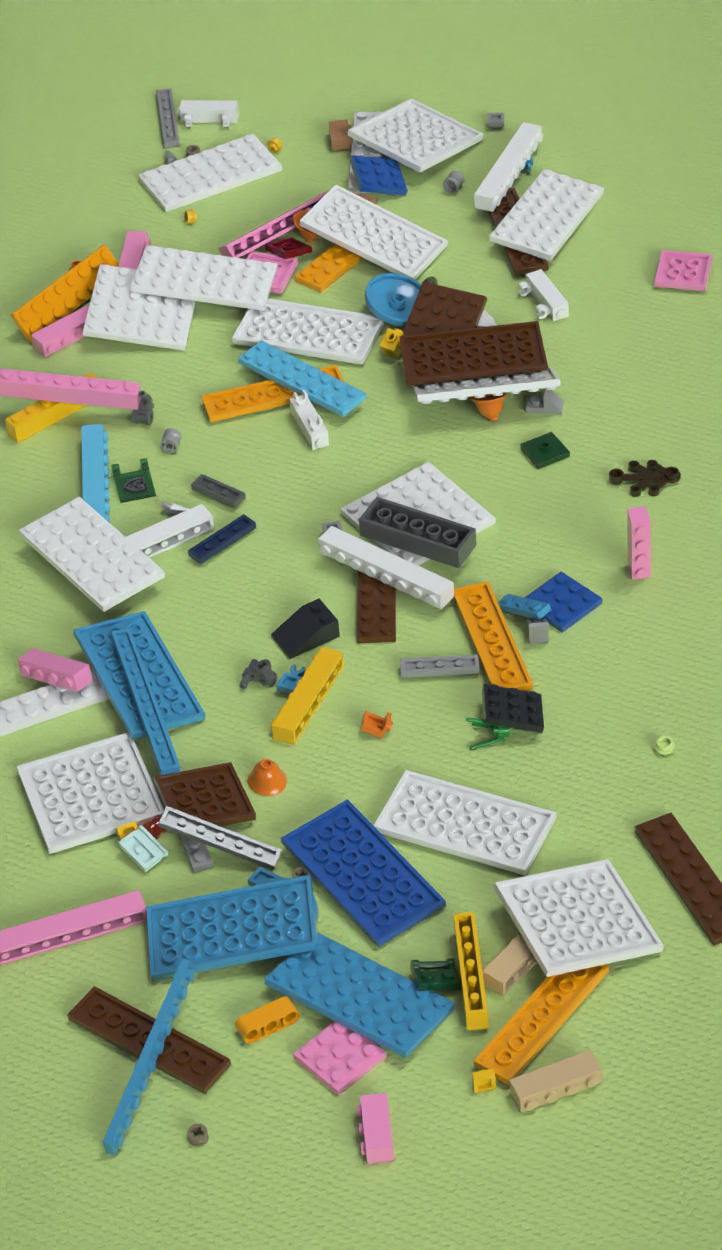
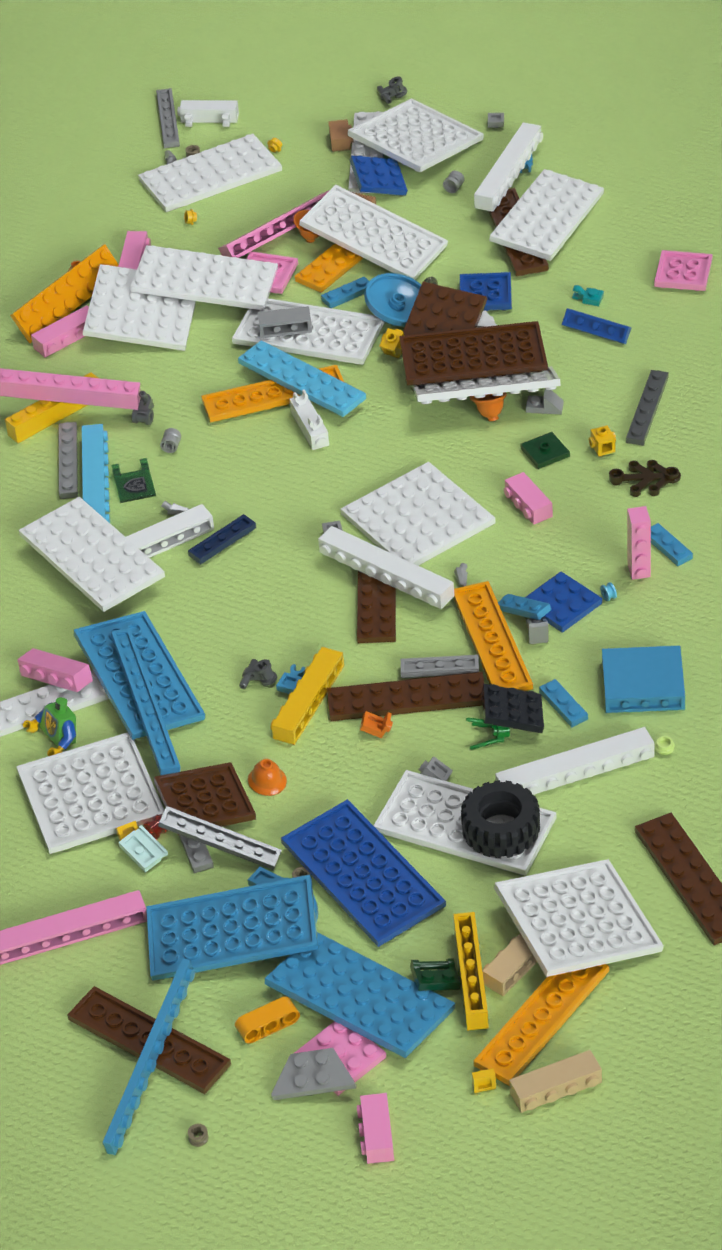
(58, 724): none -> torso
(68, 460): none -> light grey plate
(218, 491): dark grey plate -> none
(284, 322): none -> light grey brick
(288, 248): dark red plate -> none
(306, 629): black slope -> none
(312, 1074): none -> light grey wing
(345, 293): none -> dark azure plate
(392, 90): none -> dark grey piece
(406, 696): none -> reddish brown plate
(417, 532): dark grey brick -> none
(435, 769): none -> light grey bracket
(461, 574): none -> light grey bar
(492, 285): none -> blue plate
(502, 838): none -> black tyre
(528, 498): none -> bright pink brick
(547, 295): white brick -> none
(563, 703): none -> dark azure plate
(581, 762): none -> white brick
(590, 296): none -> teal plate
(596, 326): none -> blue plate
(602, 440): none -> yellow brick
(608, 591): none -> medium azure bush
(643, 679): none -> dark azure panel
(647, 407): none -> dark grey plate
(669, 545): none -> dark azure plate

